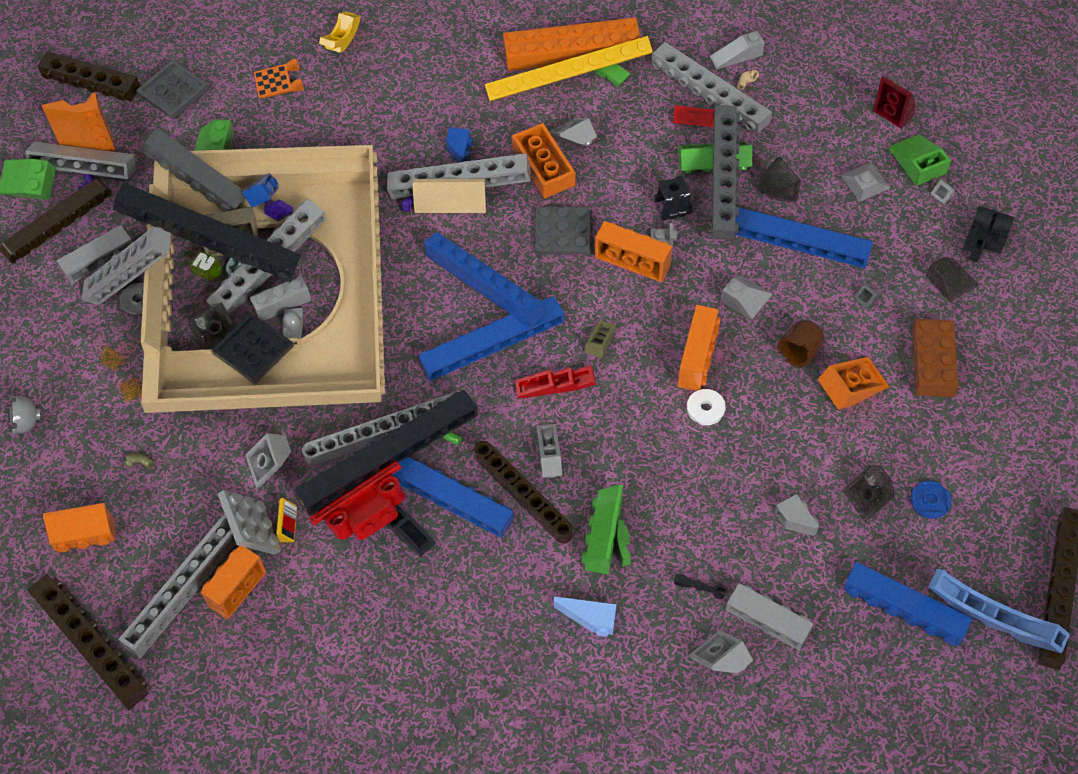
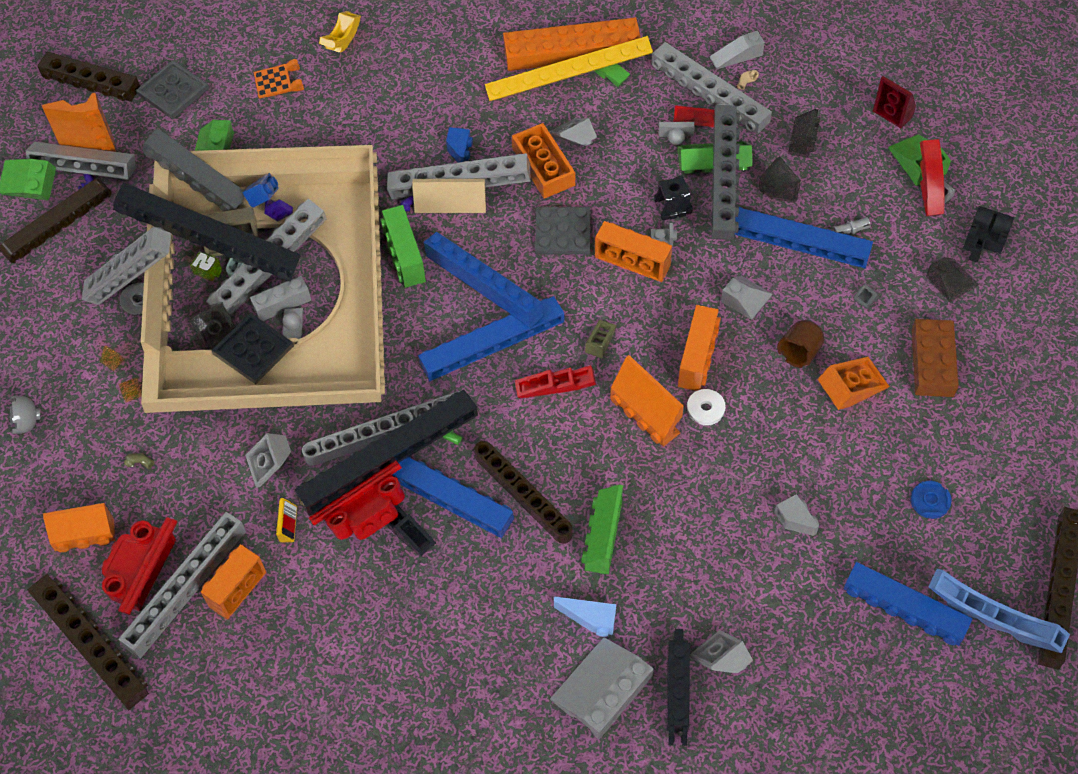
(93, 254): light grey brick -> none
(137, 563): none -> red brick
(249, 522): light grey plate -> none
(402, 246): none -> bright green brick
(549, 450): light grey slope -> none
(603, 686): none -> light grey piece
(623, 539): bright green slope -> none
(646, 402): none -> orange piece
(676, 131): none -> light grey tile
(678, 687): none -> black hinge
(684, 581): black piece -> none
(769, 616): light grey brick -> none
(804, 134): none -> clear smoke slope
(852, 226): none -> light grey pin
(865, 181): light grey slope -> none
(870, 491): clear smoke slope -> none
(933, 177): none -> red slope

